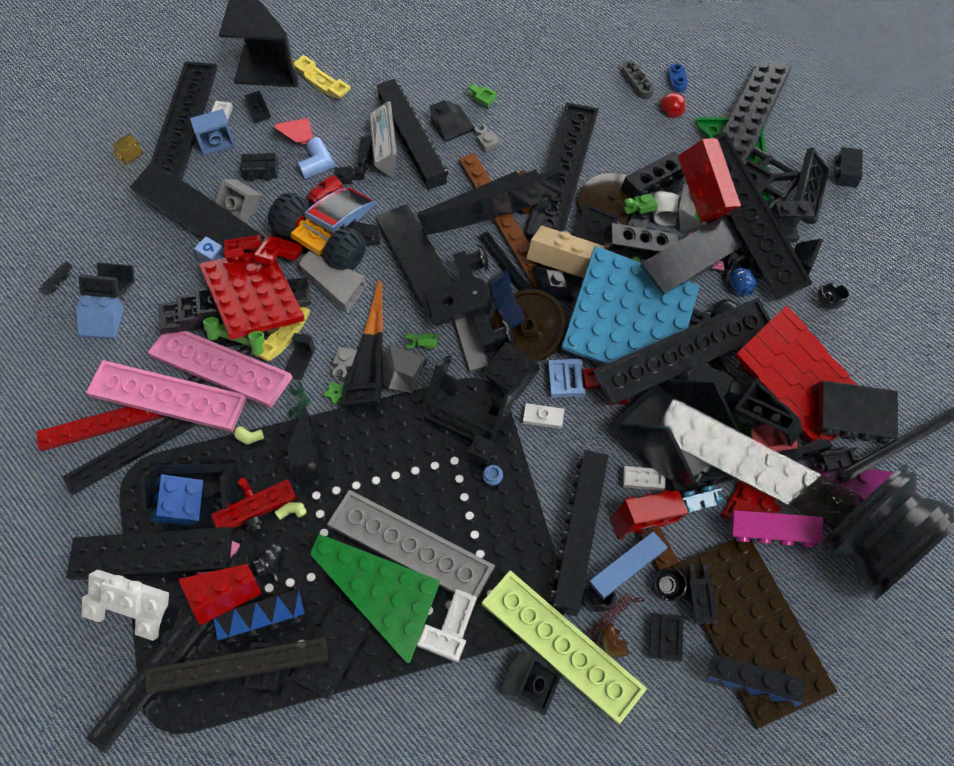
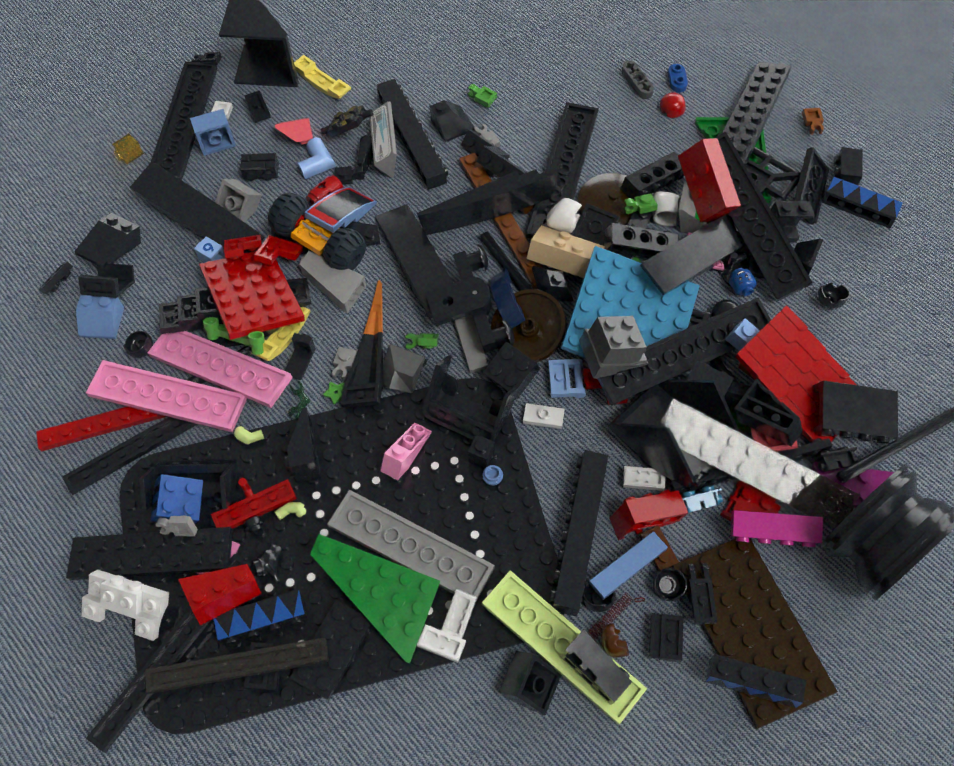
(109, 240): none -> black slope
(138, 344): none -> black hair
(178, 525): none -> light grey plate
(210, 57): none -> black plate
(346, 121): none -> black plate
(404, 451): none -> bright pink slope
(490, 155): none -> black bracket
(563, 215): none -> white piece
(596, 667): none -> black wedge
(613, 345): none -> dark grey piece
(742, 334): none -> light blue brick
(813, 118): none -> dark orange plate
(862, 202): none -> black brick

